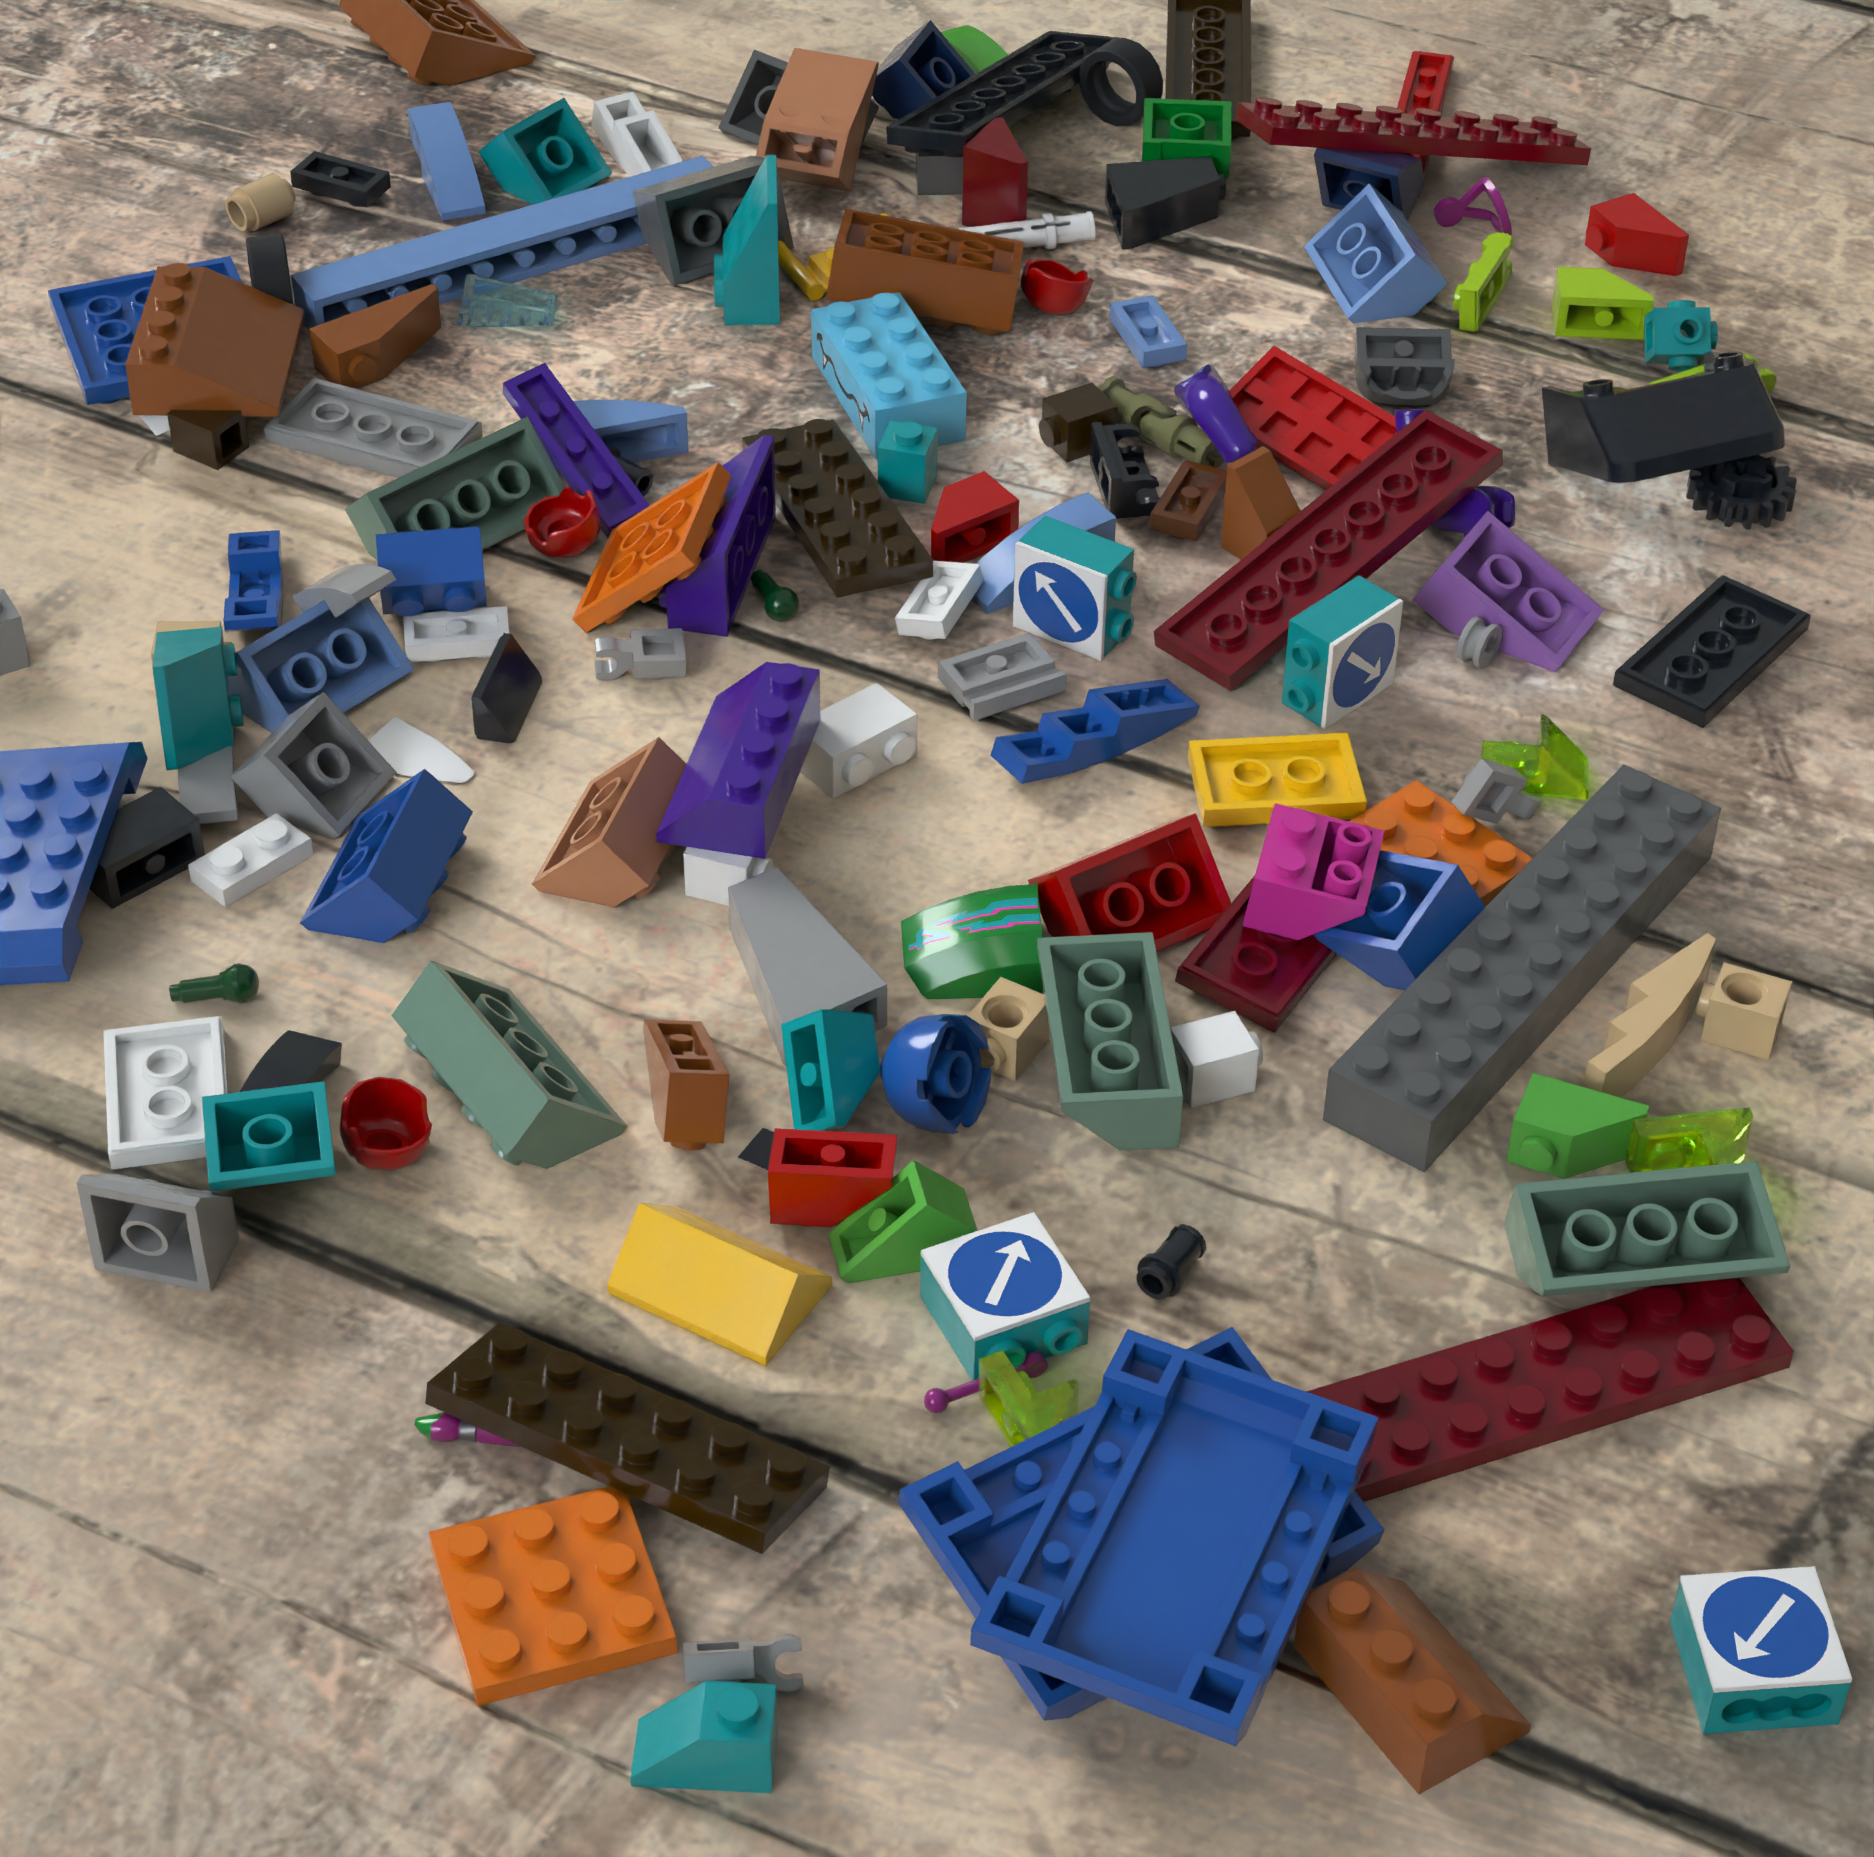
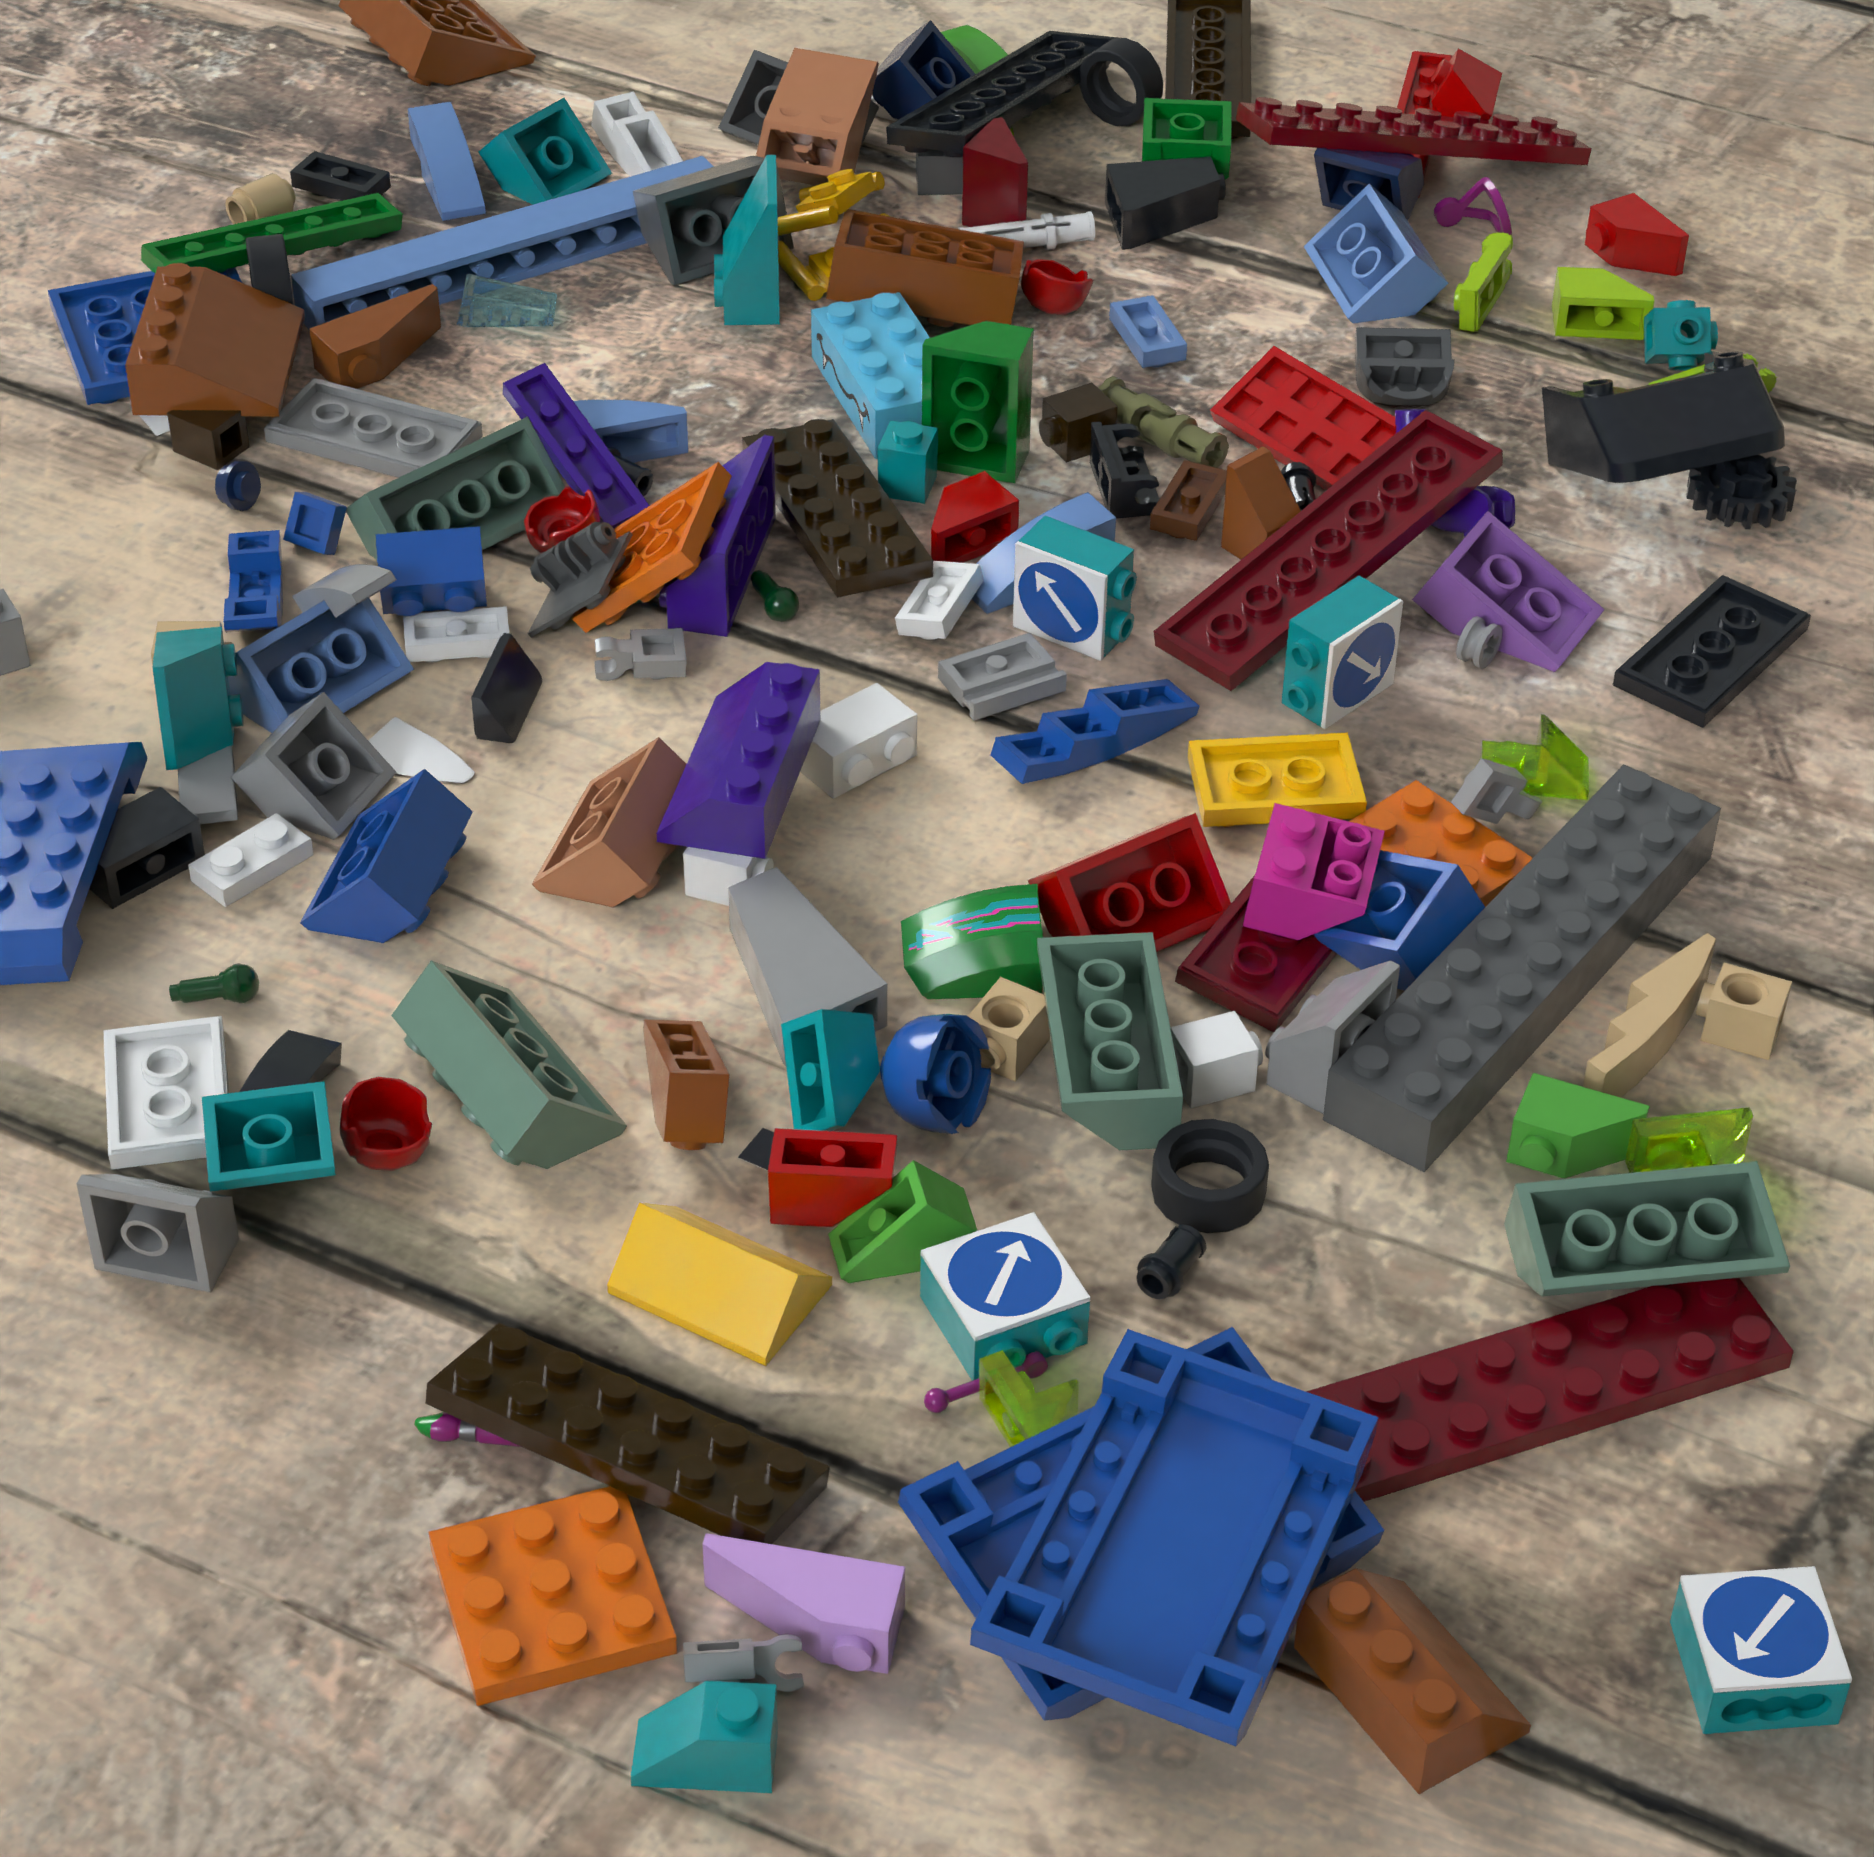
(238, 485): none -> dark blue plate
(302, 231): none -> green plate
(315, 523): none -> blue plate
(577, 573): none -> dark grey hinge
(824, 202): none -> yellow plate
(836, 1604): none -> lavender slope
(979, 398): none -> green slope
(1212, 407): dark purple piece -> none
(1217, 1143): none -> black tyre
(1301, 482): none -> black pin
(1326, 1030): none -> light grey slope
(1465, 86): none -> red slope

